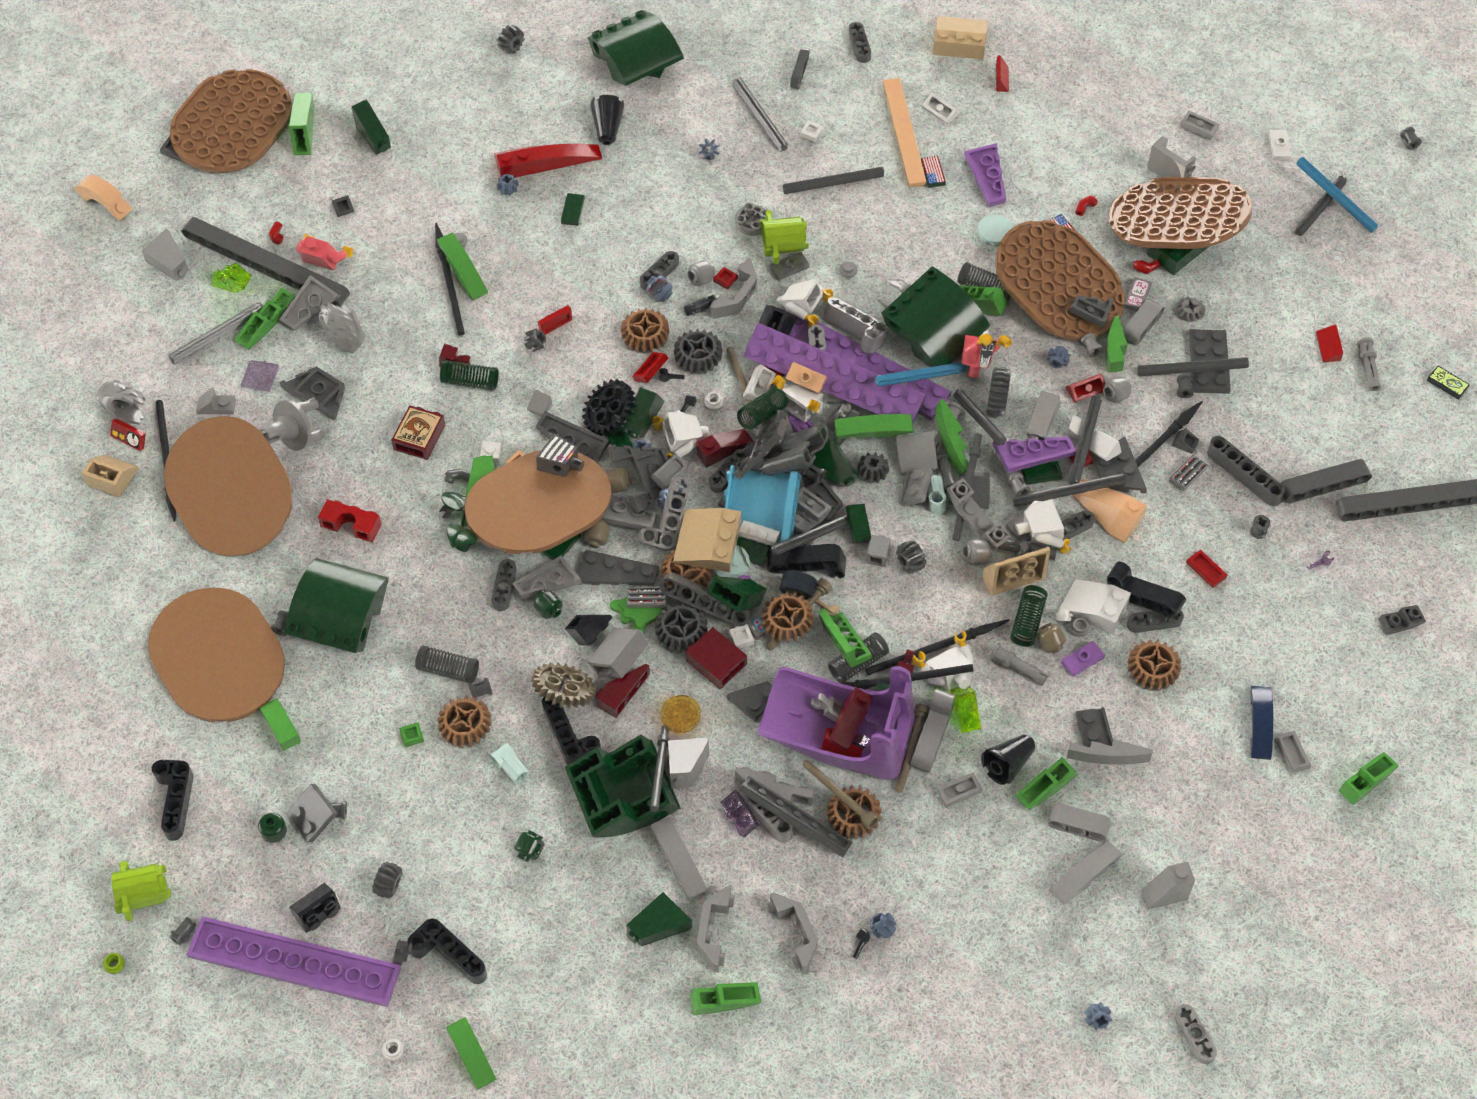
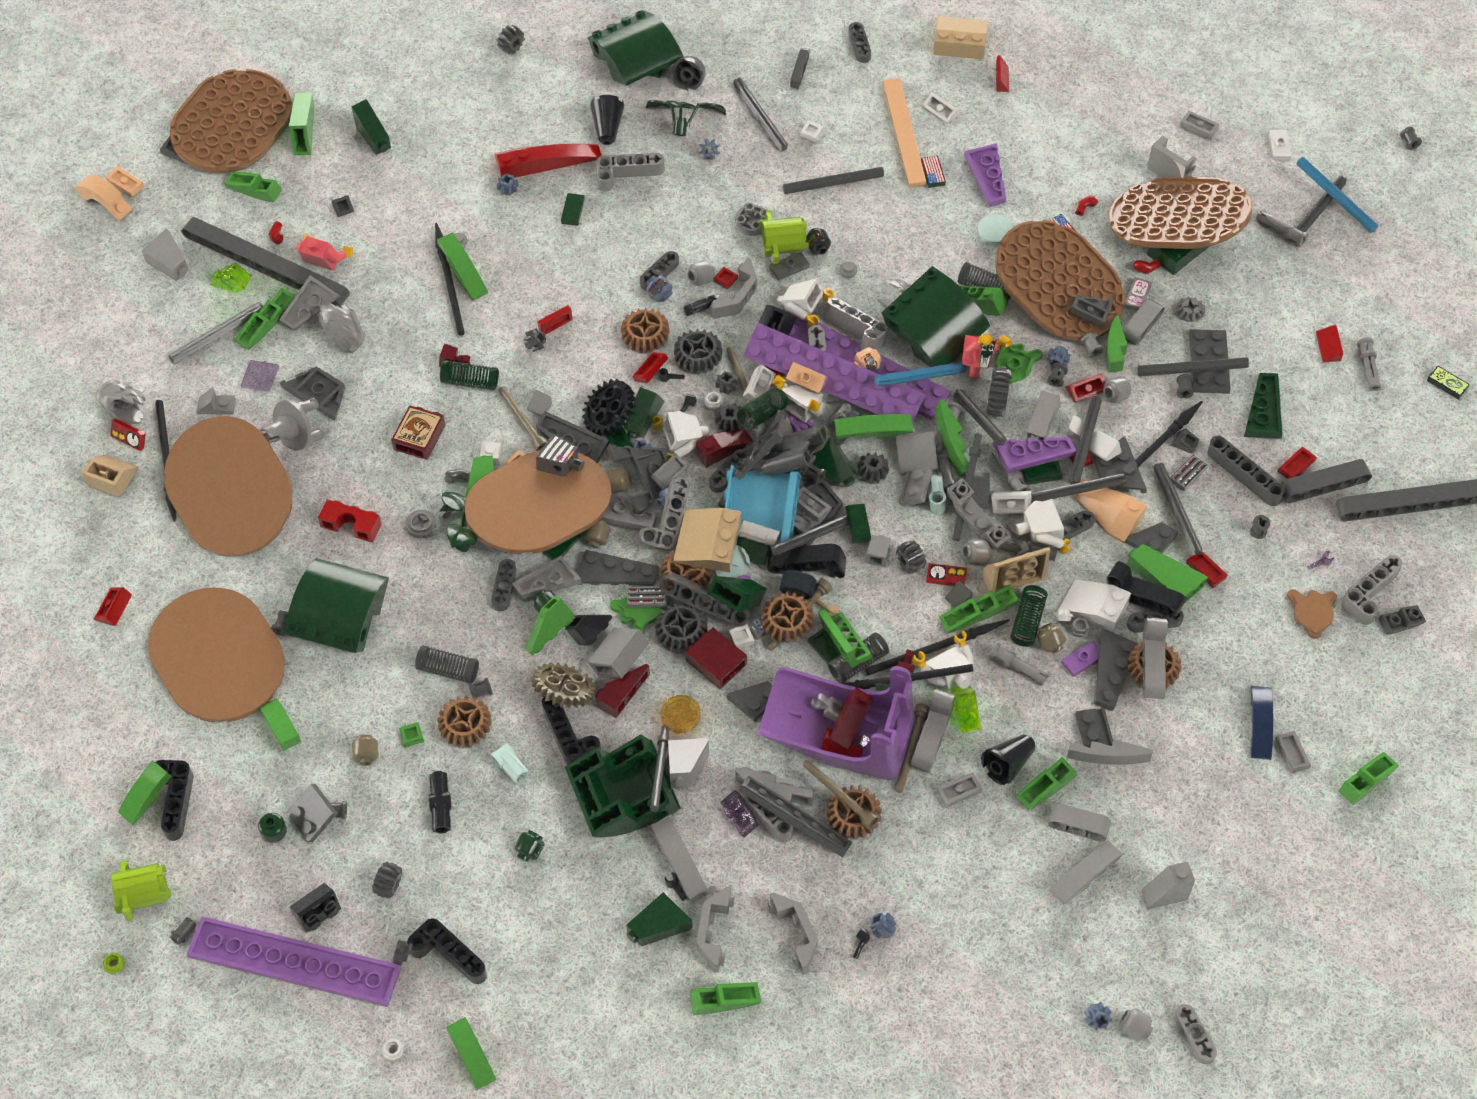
(113, 606): none -> red slope
(124, 181): none -> light nougat plate
(144, 792): none -> bright green slope
(254, 186): none -> bright green slope
(365, 749): none -> dark tan head
(426, 517): none -> light grey gear
(440, 802): none -> black piece
(538, 441): none -> dark tan piece
(550, 621): none -> bright green slope
(627, 166): none -> light grey beam
(674, 884): none -> black hand
(680, 124): none -> dark green plant
(688, 69): none -> dark grey cylinder
(726, 382): none -> dark grey gear
(727, 417): none -> dark grey gear
(818, 240): none -> black head
(824, 646): none -> dark green tile
(868, 359): none -> light nougat head
(945, 574): none -> tile
(959, 594): none -> dark grey slope
(980, 609): none -> bright green slope
(1011, 502): none -> white slope
(1017, 360): none -> bright green tile
(1058, 375): none -> dark grey bush
(1111, 668): none -> dark grey wing
(1136, 1024): none -> light grey head
(1154, 658): none -> light grey beam
(1156, 537): none -> dark grey wing
(1166, 571): none -> bright green slope
(1178, 509): none -> dark grey axle
(1265, 411): none -> dark green wing
(1288, 231): none -> light grey pin
(1297, 463): none -> red tile
(1313, 611): none -> medium nougat tile
(1370, 581): none -> light grey beam

